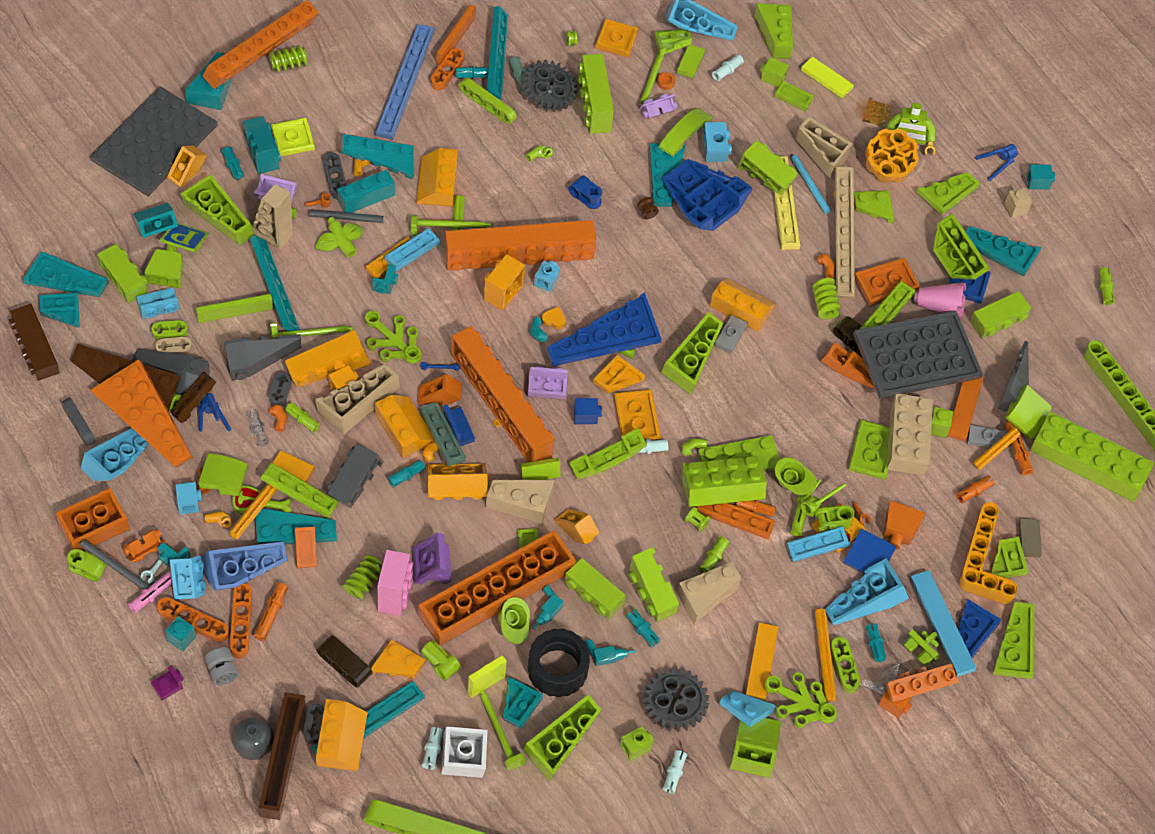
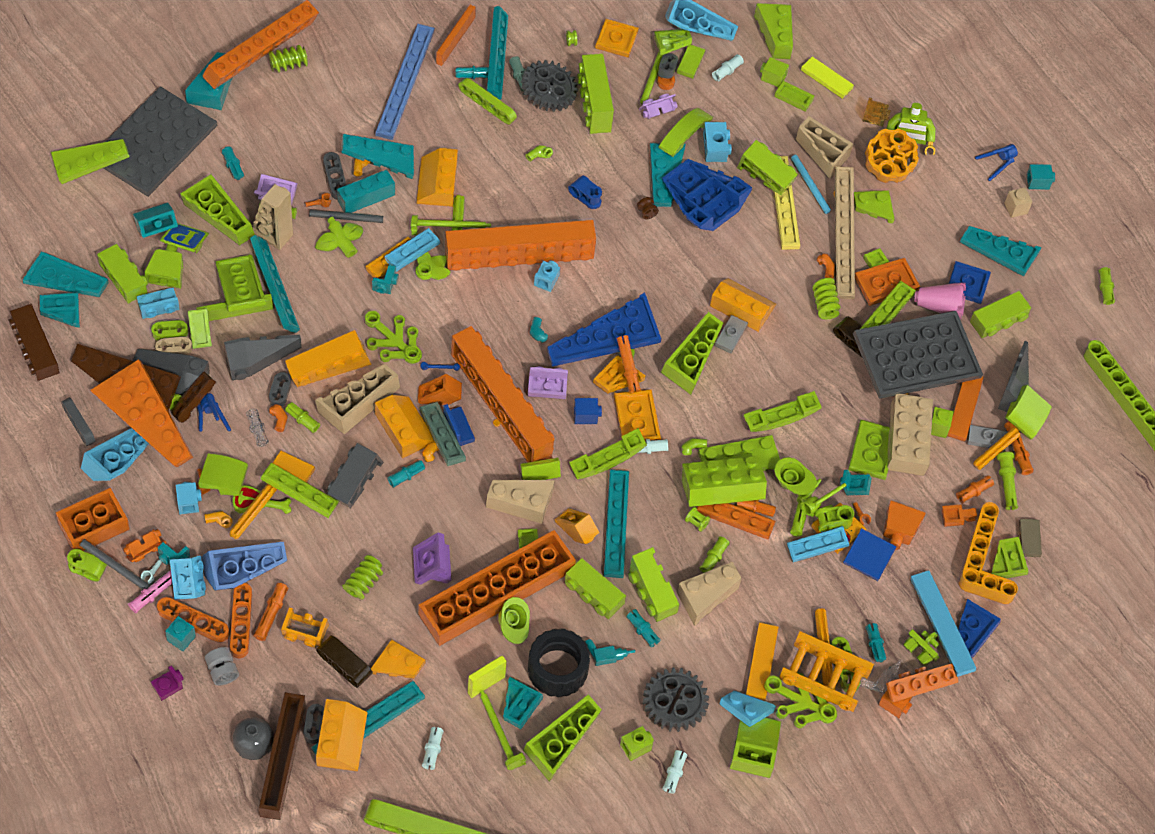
(86, 159): none -> lime wing
(186, 165): light orange slope -> none
(199, 328): none -> lime tile
(240, 283): none -> lime tile
(261, 144): teal wedge -> none
(280, 527): teal wing -> none
(293, 136): neon yellow tile -> none
(304, 628): none -> light orange window
(305, 547): orange tile -> none
(309, 332): lime piece -> none
(341, 377): light orange brick -> none
(395, 583): bright pink brick -> none
(433, 266): none -> lime plate
(444, 664): lime piece -> none
(447, 62): orange beam -> none
(457, 481): light orange slope -> none
(464, 752): white brick -> none
(504, 282): light orange brick -> none
(550, 608): teal piece -> none
(554, 318): light orange tile -> none
(616, 524): none -> teal tile
(628, 364): none -> orange pin
(668, 65): none -> dark grey beam
(784, 414): none -> lime slope
(837, 656): none -> light orange fence
(847, 364): orange slope -> none
(856, 483): none -> teal bracket
(872, 593): medium azure wedge -> none
(875, 258): none -> lime tile
(949, 193): lime wing -> none
(955, 516): none -> orange plate
(958, 251): lime wedge -> none
(1007, 472): none -> lime pin
(1017, 647): lime wing -> none
(1092, 456): lime brick -> none

